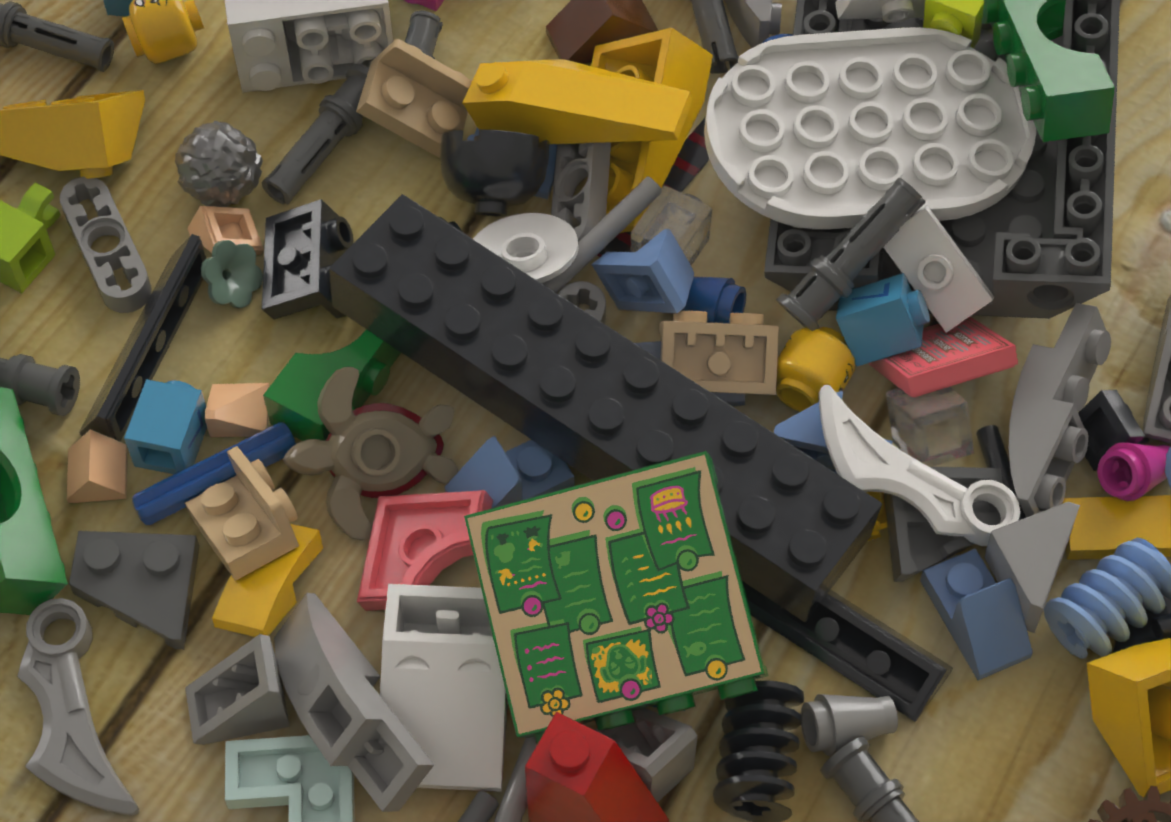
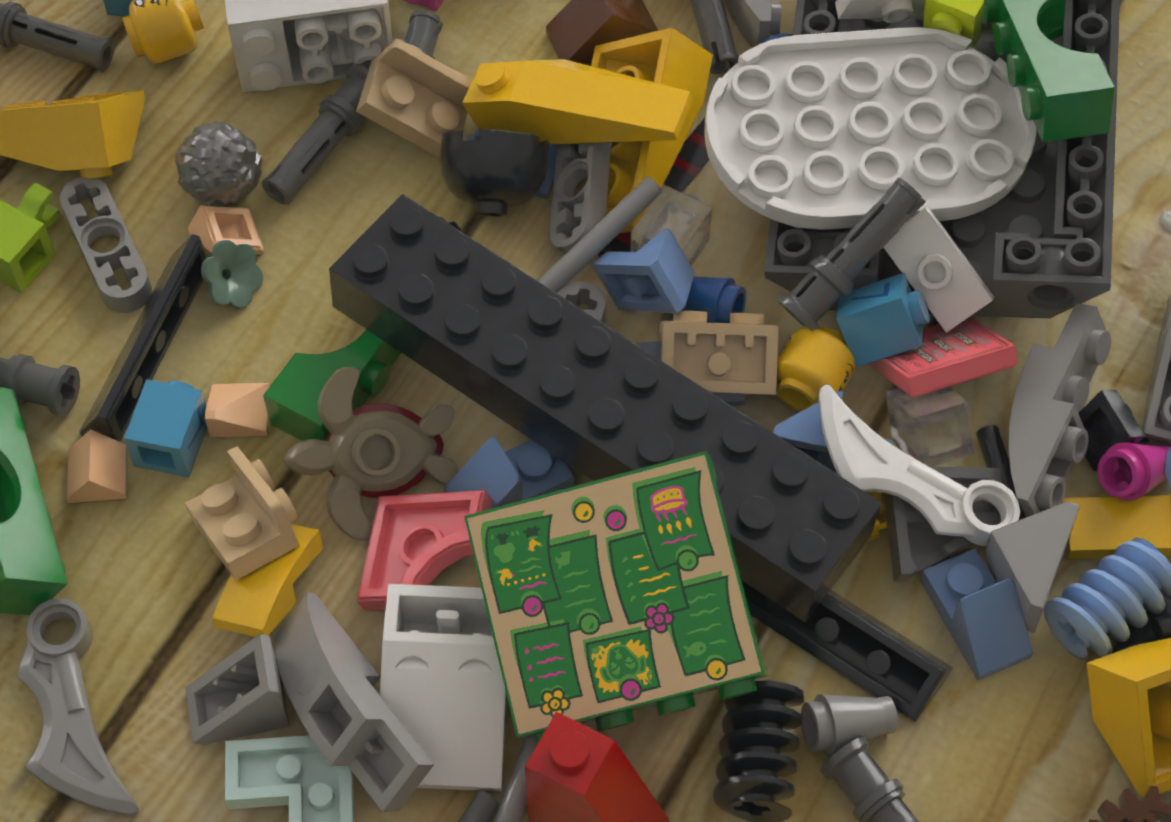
(139, 578): dark grey wing -> none
(172, 493): blue axle -> none
(298, 257): black bracket -> none
(533, 243): white dish -> none
(657, 749): light grey slope -> none

